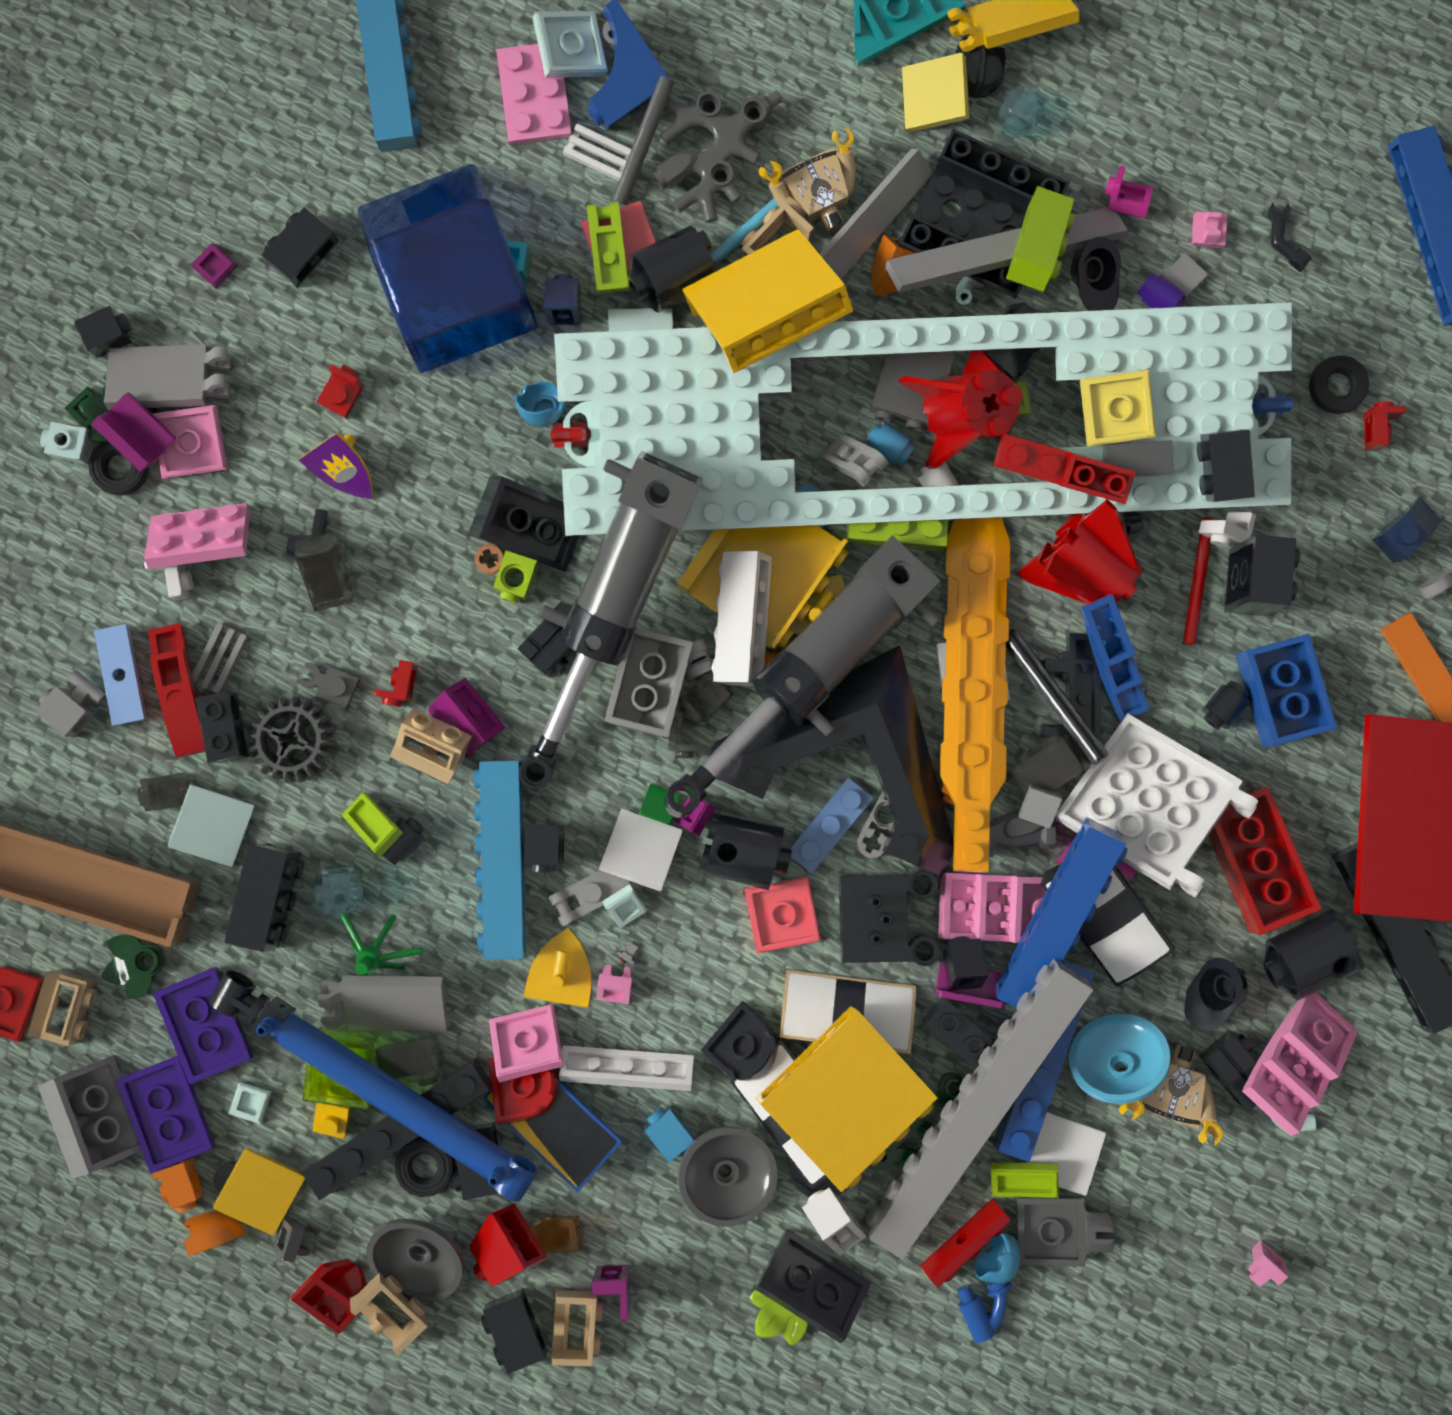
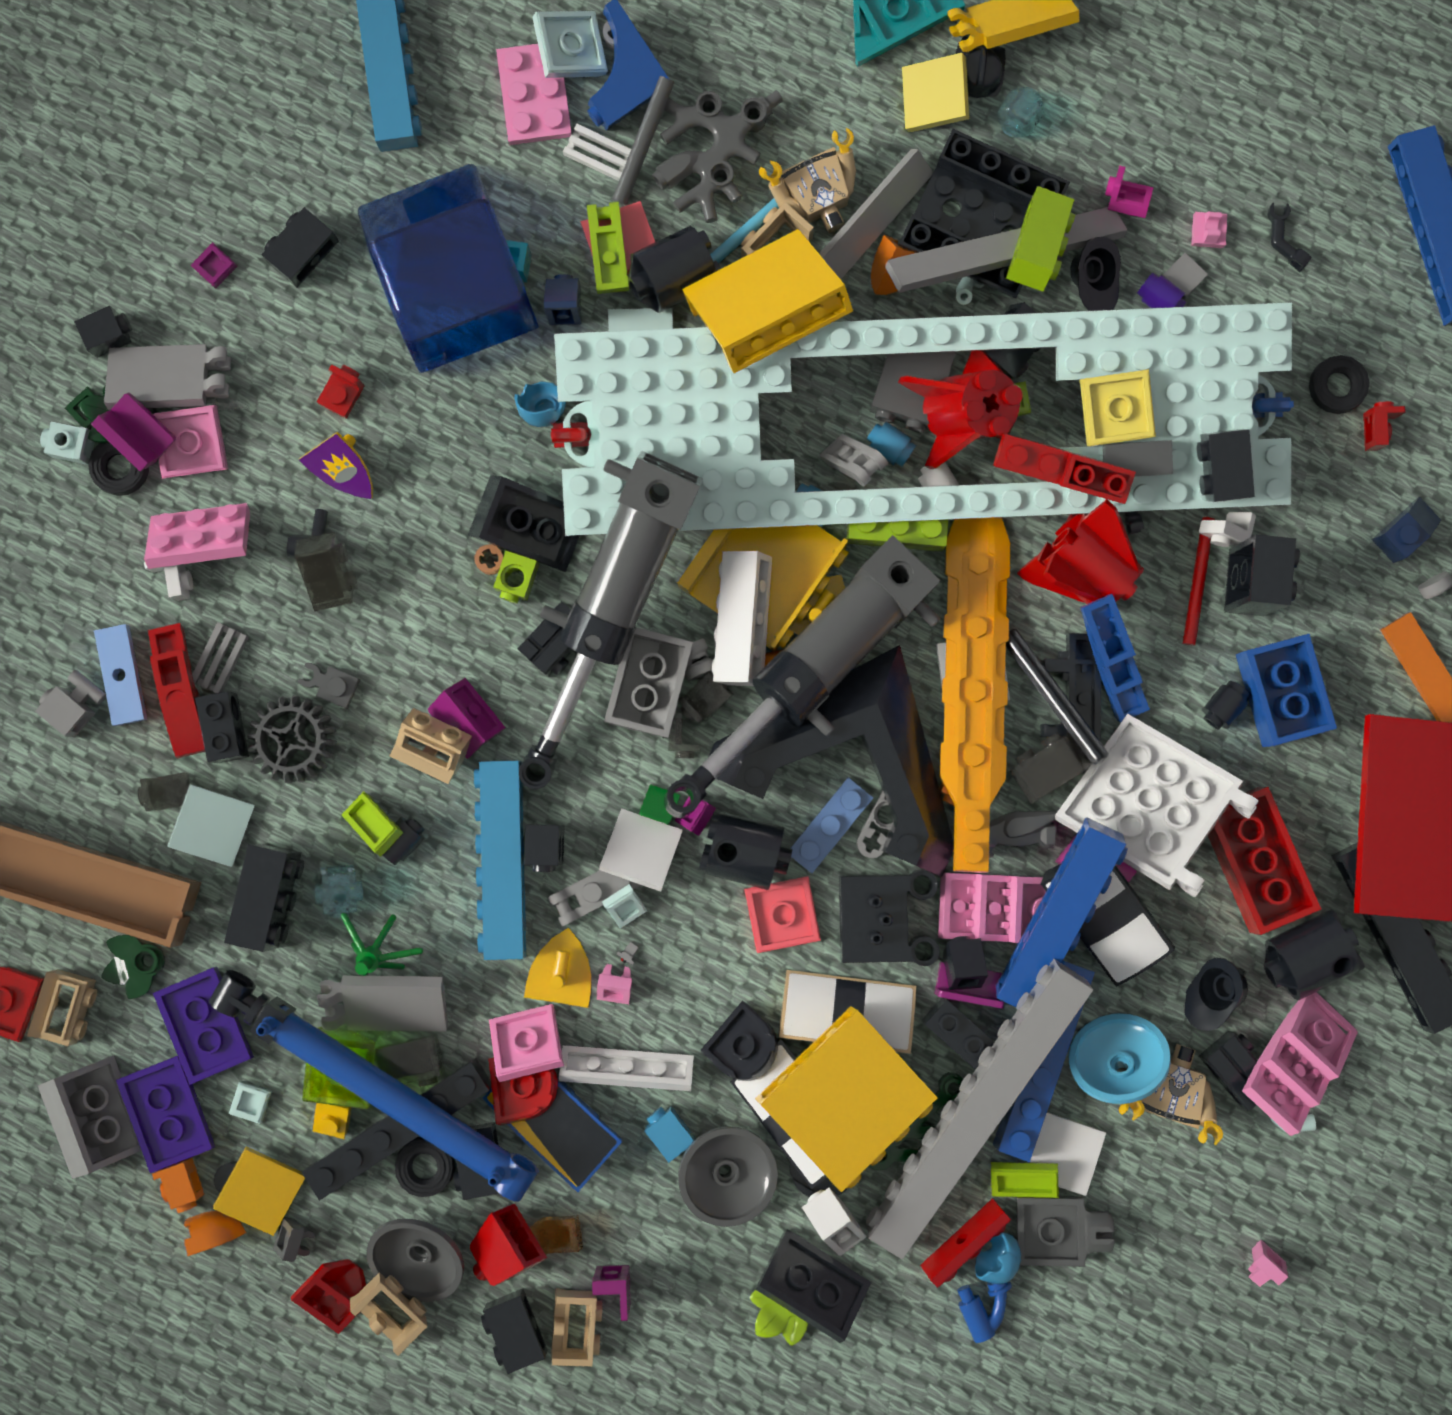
(403, 679): red bracket -> none
(1040, 806): light grey tile -> none

